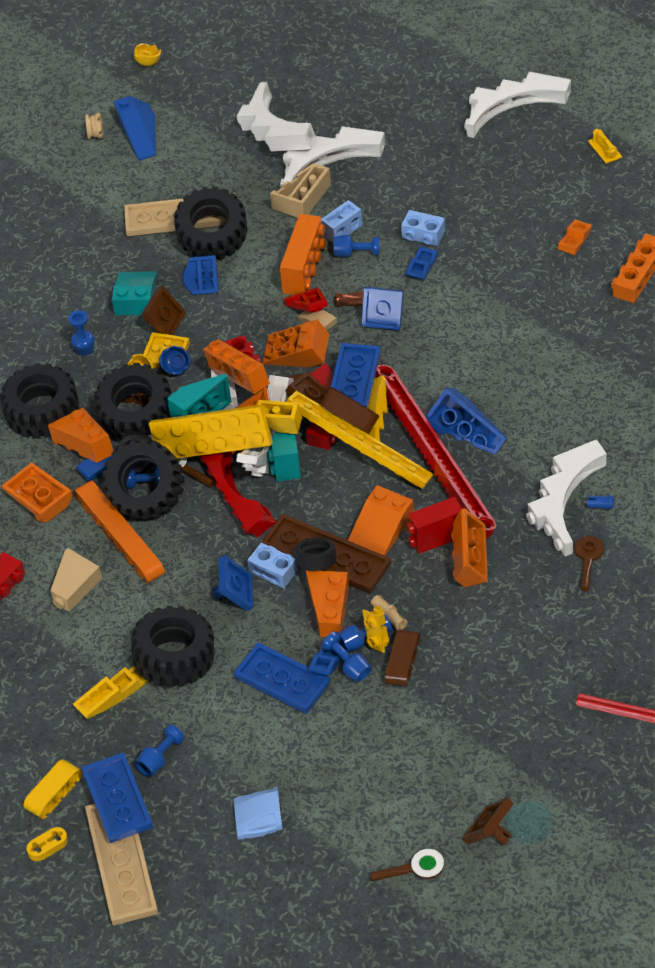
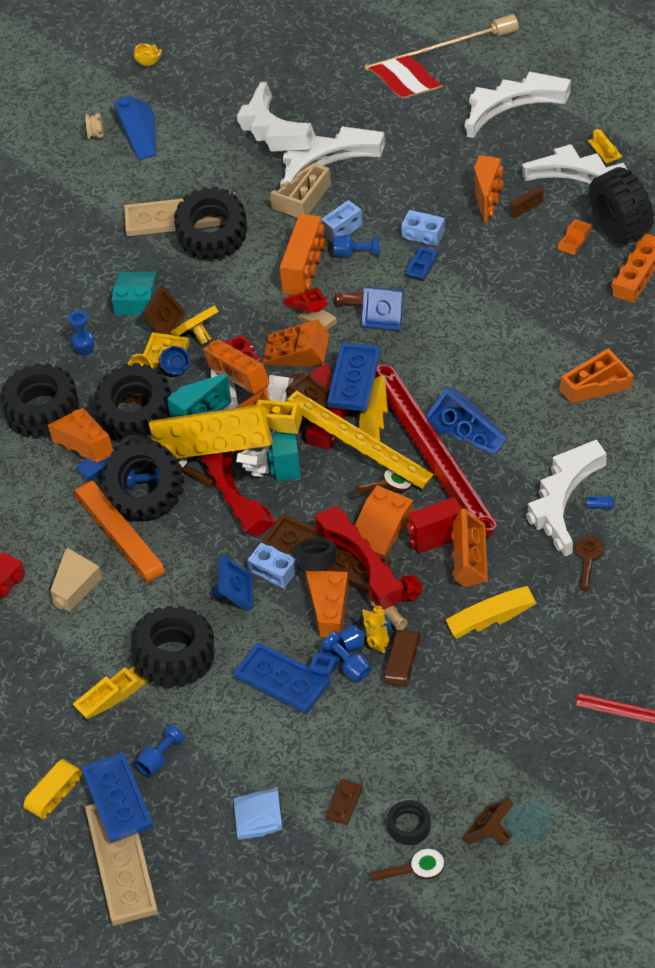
(38, 492): orange slope -> none
(47, 844): yellow beam -> none
(196, 325): none -> yellow tile
(201, 275): blue slope -> none
(344, 802): none -> reddish brown plate
(349, 409): reddish brown beam -> none
(383, 586): none -> red arch
(389, 480): none -> piece
(406, 837): none -> black tyre
(409, 78): none -> flag
(411, 586): none -> red gear
(488, 184): none -> orange slope
(492, 610): none -> yellow slope
(526, 202): none -> reddish brown tile
(566, 164): none -> white arch
(596, 378): none -> orange wedge
(621, 205): none -> black tyre

